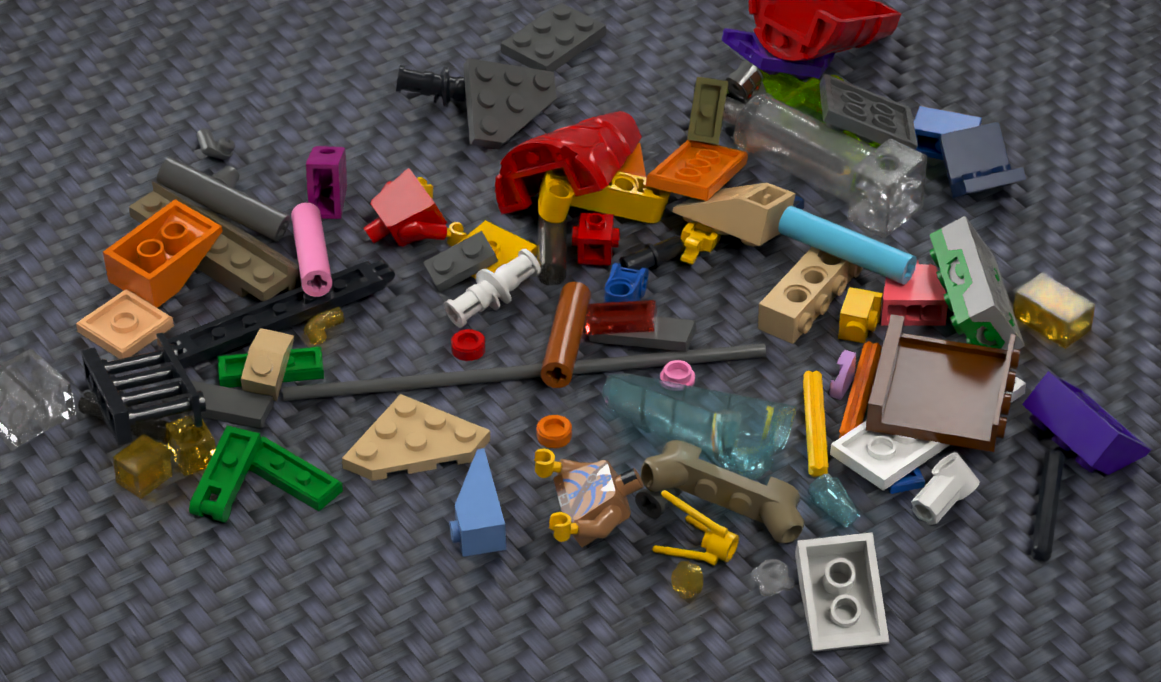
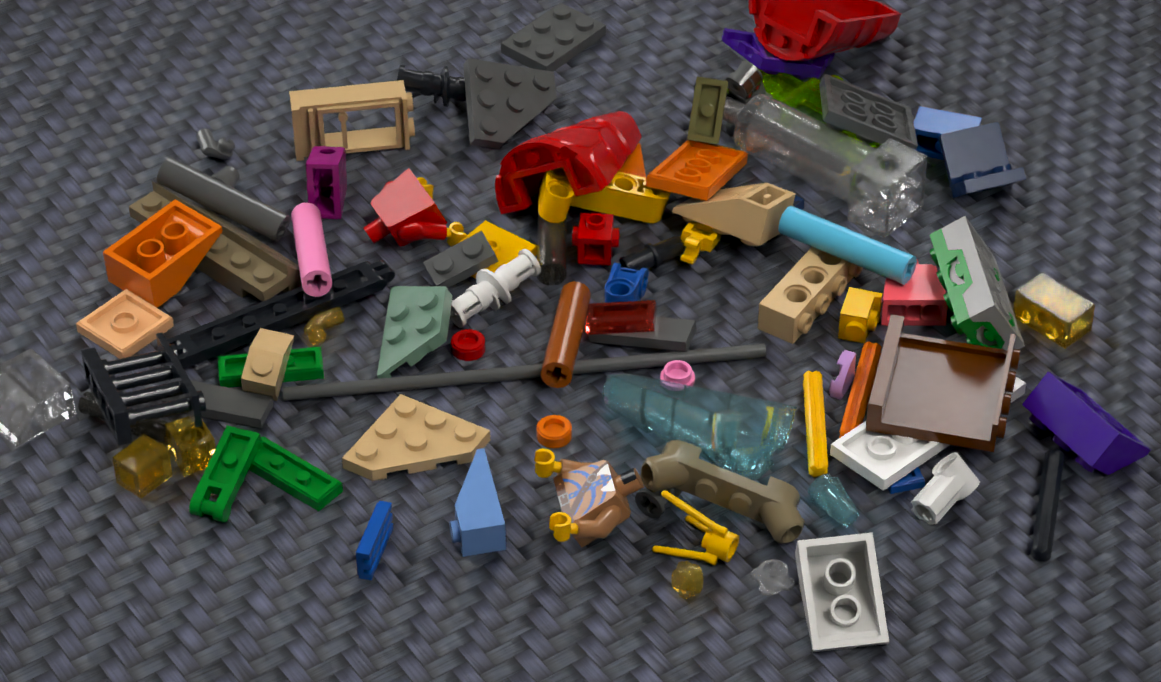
(311, 104): none -> tan door
(374, 540): none -> blue tile
(413, 325): none -> sand green wing

